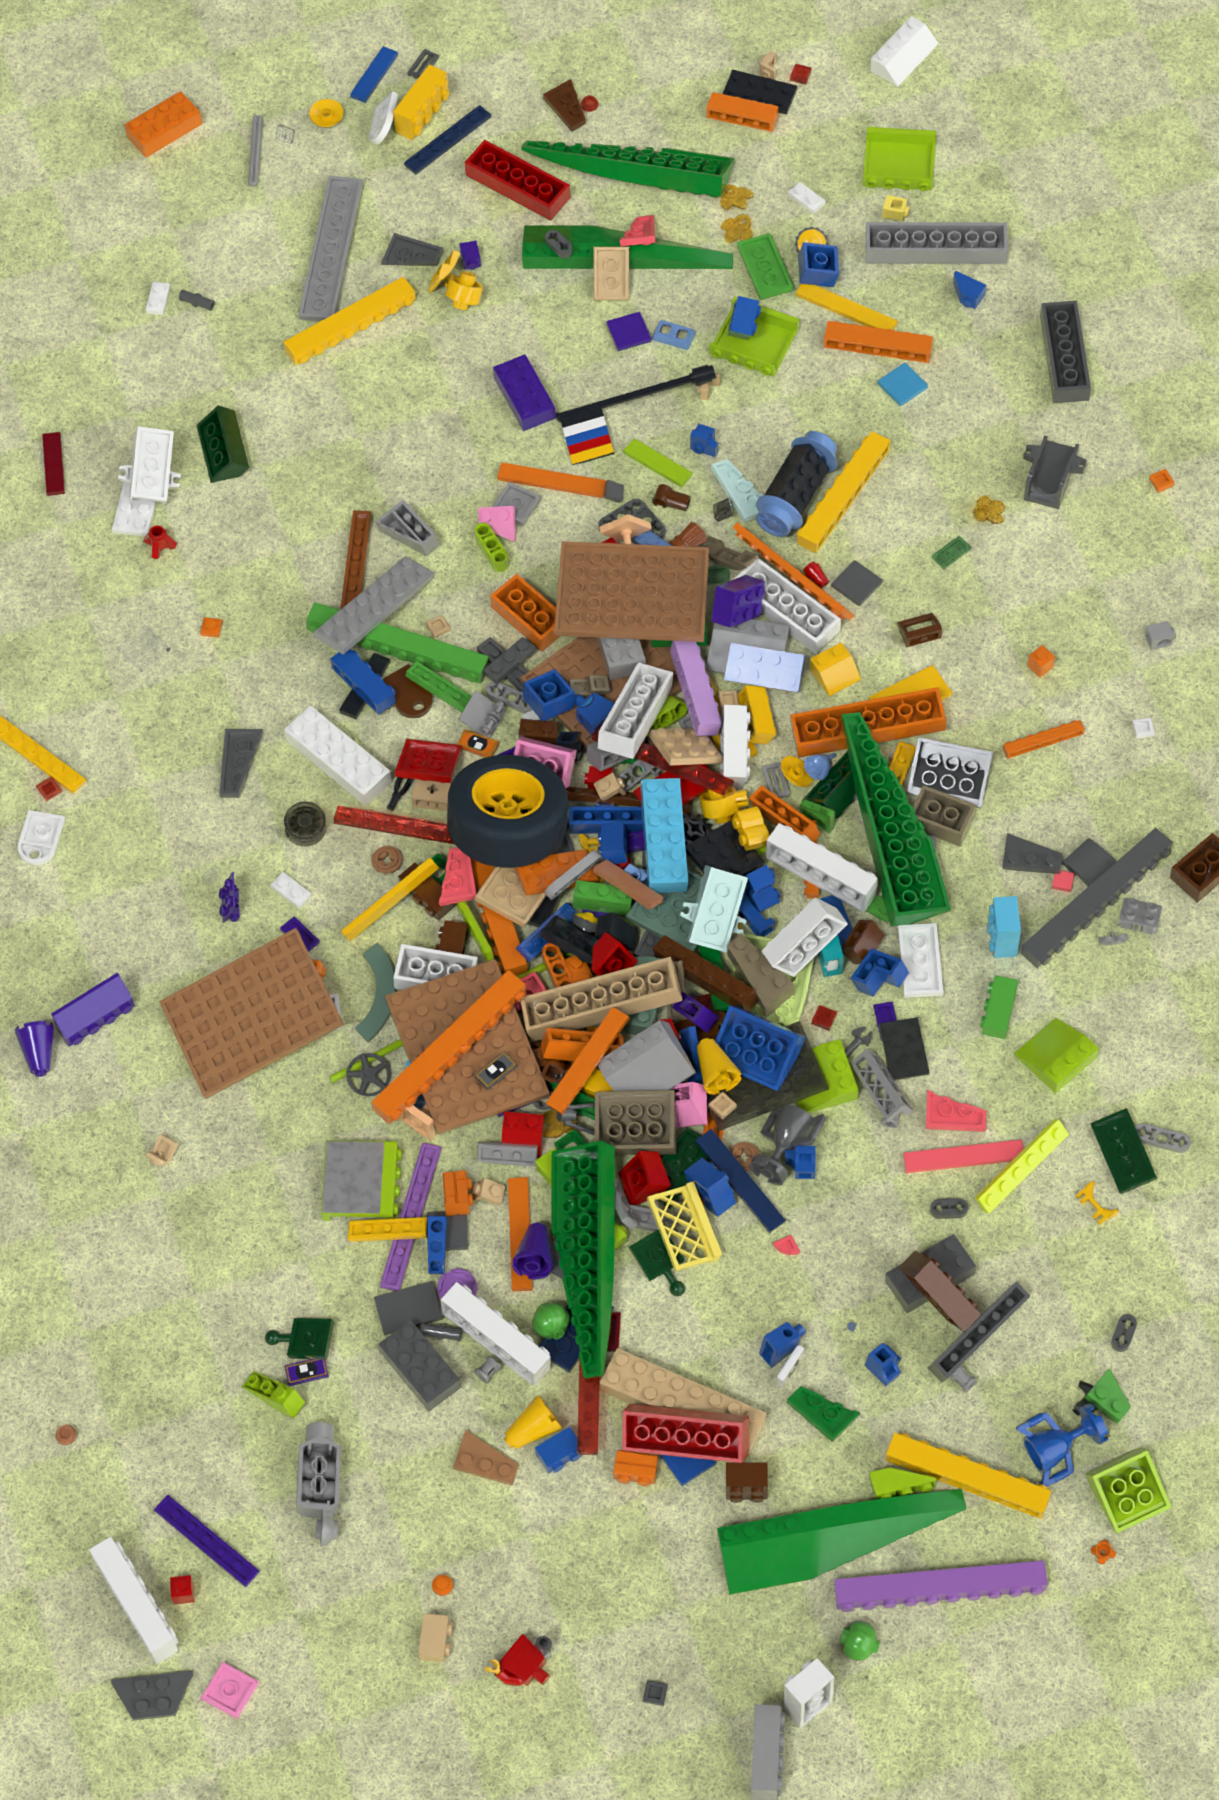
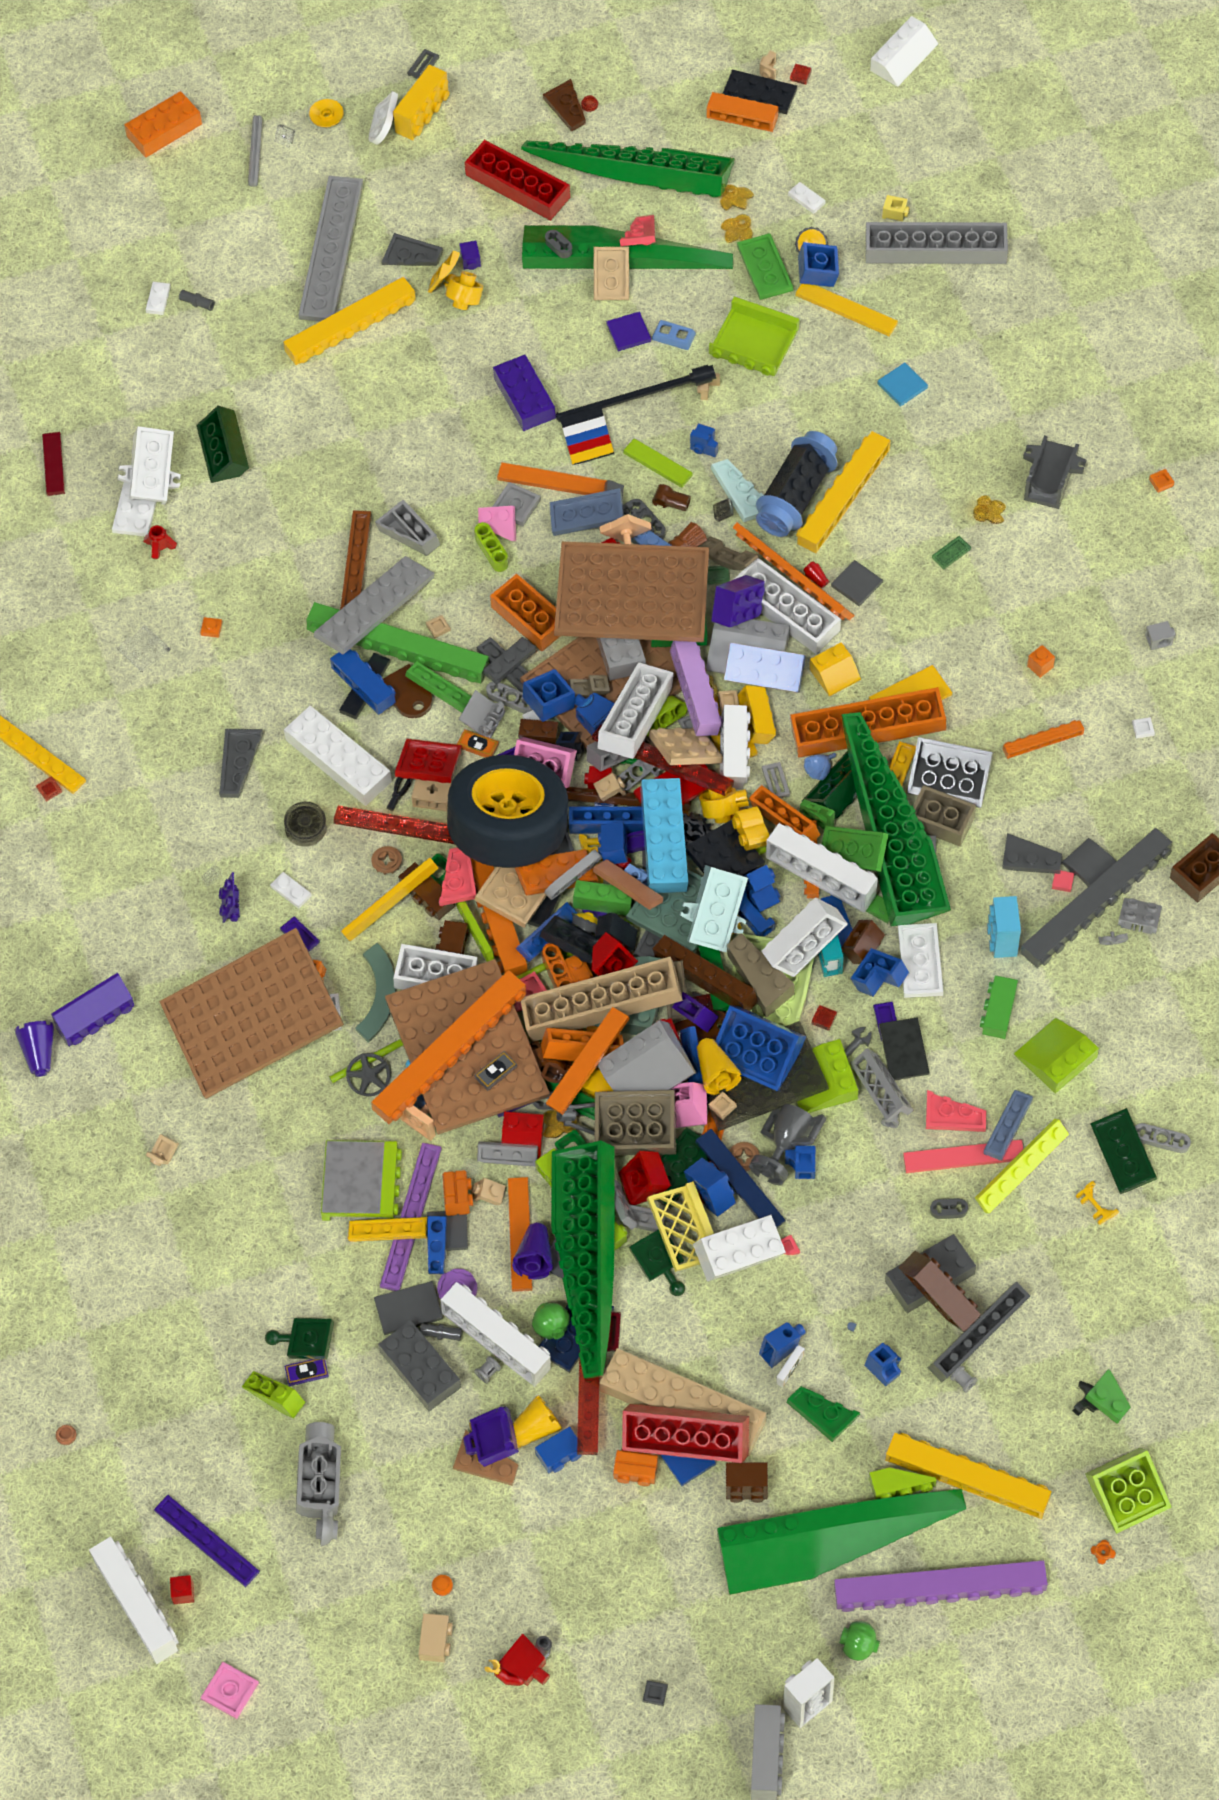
(41, 835): white tile -> none
(152, 1694): dark grey wing -> none
(374, 74): blue tile -> none
(447, 139): dark blue tile -> none
(492, 1436): none -> dark purple piece
(585, 511): none -> sand blue plate
(739, 1248): none -> white brick
(743, 318): blue brick -> none
(794, 771): yellow dish -> none
(857, 846): none -> bright green plate
(878, 341): orange brick -> none
(899, 158): lime panel -> none
(920, 635): reddish brown tile -> none
(968, 290): blue slope -> none
(1008, 1125): none -> sand blue tile
(1053, 1445): blue piece -> none
(1065, 351): dark grey brick -> none
(1128, 1334): dark grey beam -> none

